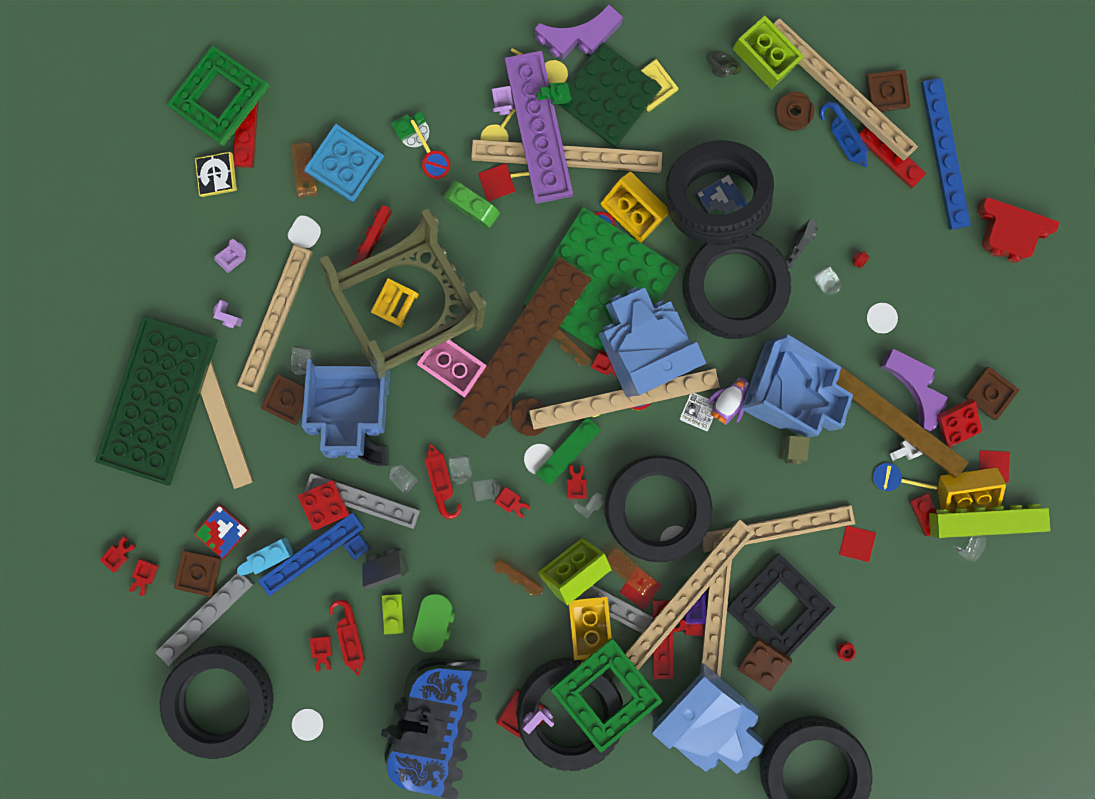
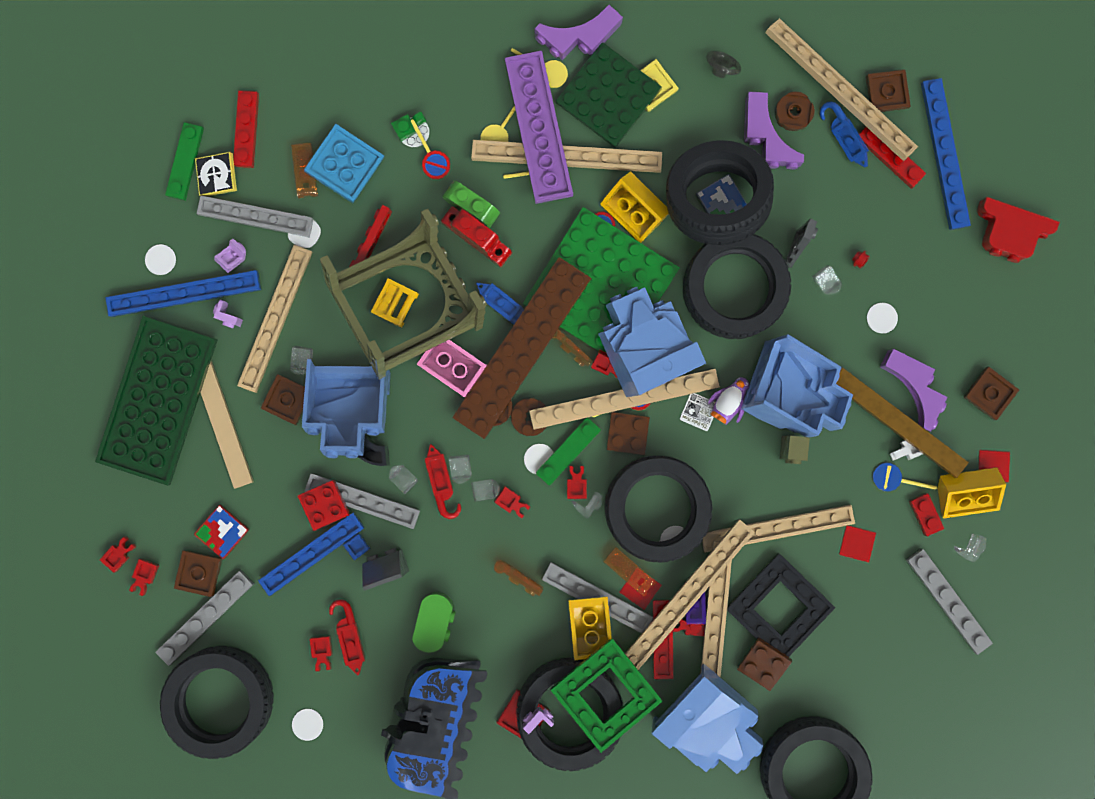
(160, 259): none -> white sticker
(183, 293): none -> blue plate
(184, 161): none -> green plate
(250, 92): green plate -> none
(255, 216): none -> light grey plate
(266, 557): medium azure hinge -> none
(393, 613): lime plate -> none
(476, 235): none -> red brick
(496, 182): red sticker -> none
(501, 302): none -> blue plate
(503, 100): lavender bracket -> none
(556, 92): green plate -> none
(575, 570): lime slope -> none
(628, 433): none -> reddish brown plate
(760, 130): none -> medium lavender arch
(767, 52): lime slope -> none
(846, 656): red plate -> none
(949, 601): none -> light grey plate
(959, 423): red plate -> none
(989, 522): lime brick -> none

